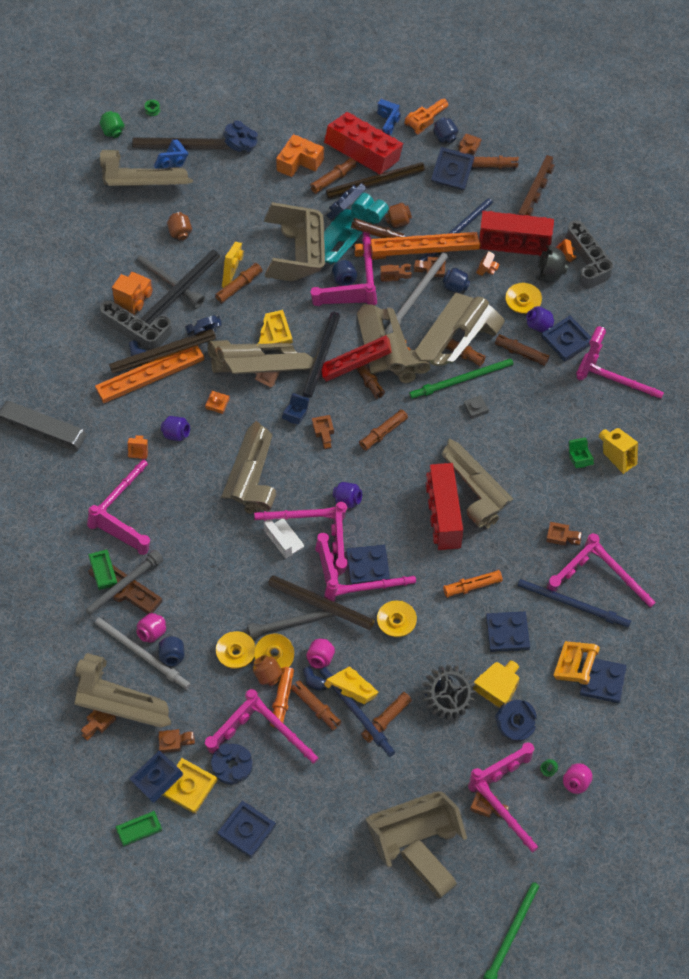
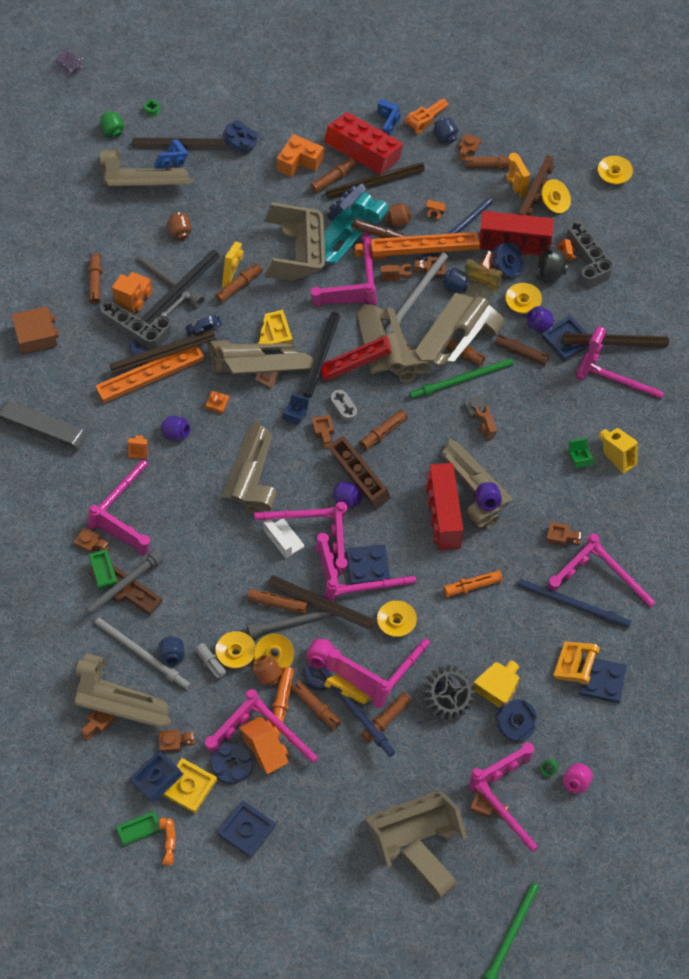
(35, 329): none -> dark orange brick
(69, 62): none -> clear purple bracket
(89, 541): none -> dark orange plate
(94, 284): none -> dark orange pin
(151, 627): dark pink head -> none
(168, 824): none -> orange arm
(185, 295): none -> light grey hinge
(210, 661): none -> light grey axle
(264, 742): none -> orange brick
(270, 599): none -> dark orange pin
(344, 273): dark blue head -> none
(347, 403): none -> light grey beam
(359, 472): none -> reddish brown brick
(366, 680): none -> dark pink piece
(370, 381): reddish brown pin -> none
(435, 207): none -> orange tile
(452, 168): dark blue plate -> none
(483, 275): none -> clear yellow plate
(487, 425): none -> dark orange plate
(488, 496): none -> dark purple head
(500, 262): none -> dark blue plate
(507, 631): dark blue plate -> none
(518, 175): none -> light orange plate
(555, 196): none -> yellow dish
(615, 169): none -> yellow dish
(617, 340): none -> dark brown axle

